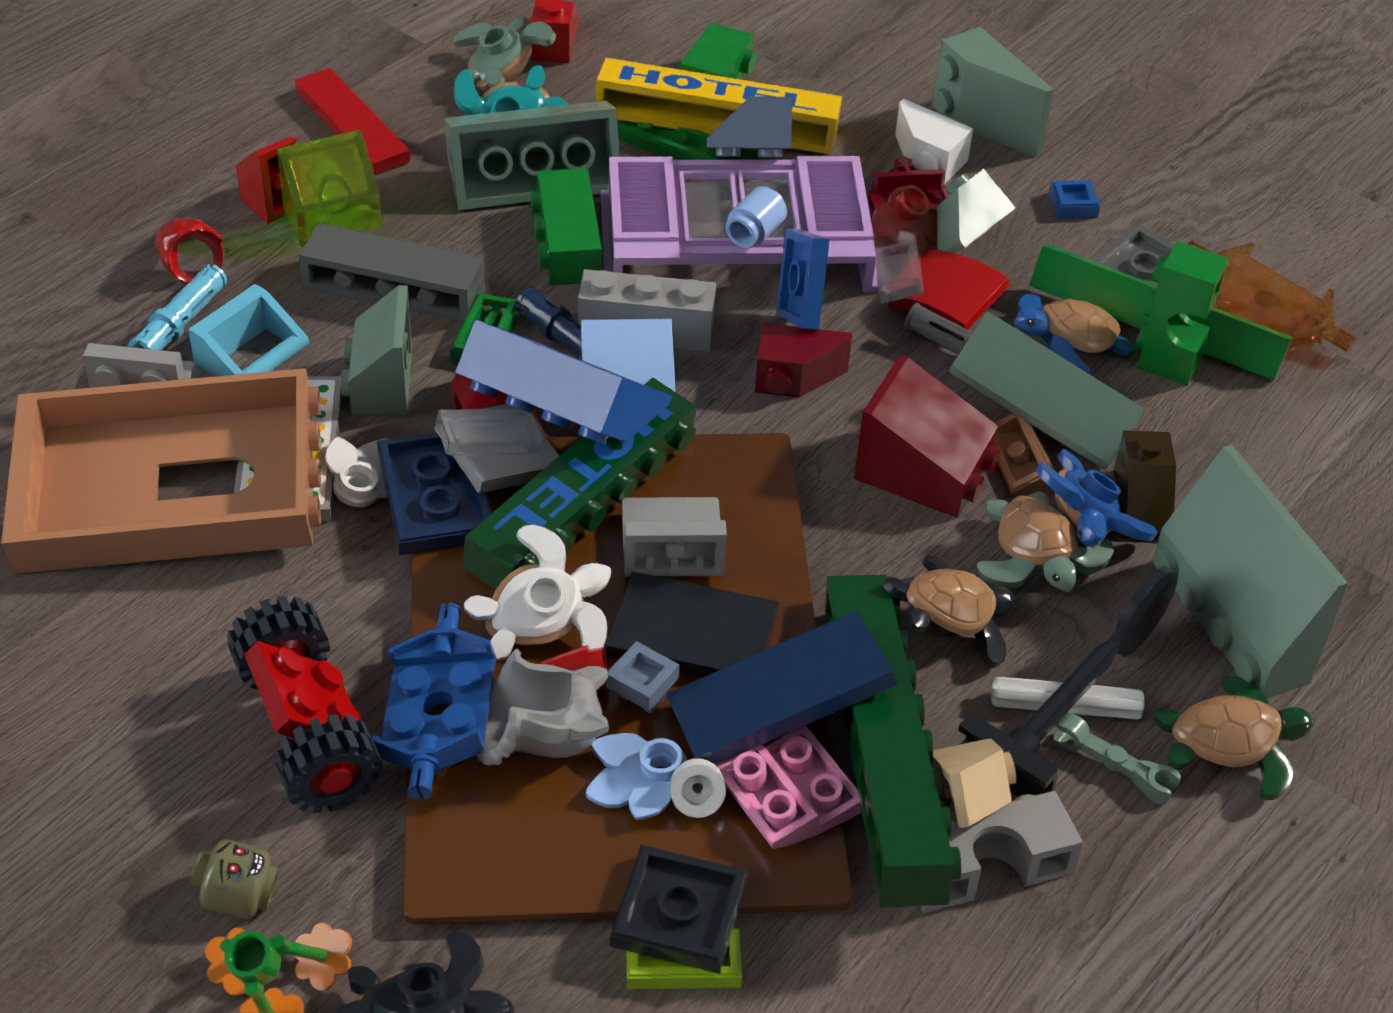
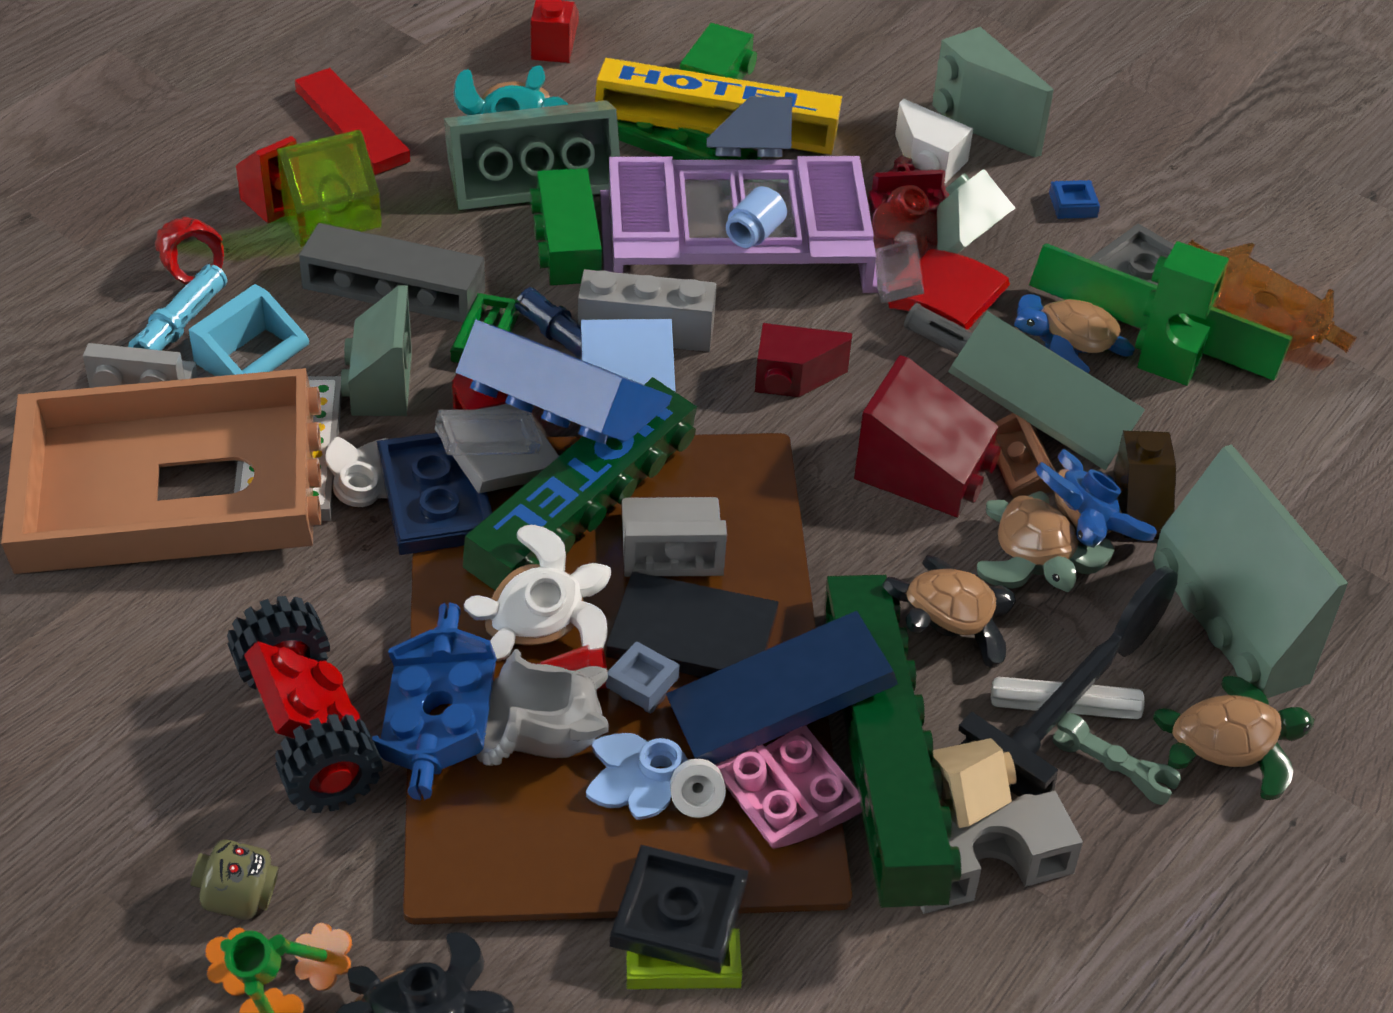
(502, 49): sand green animal -> none
(802, 278): blue tile -> none

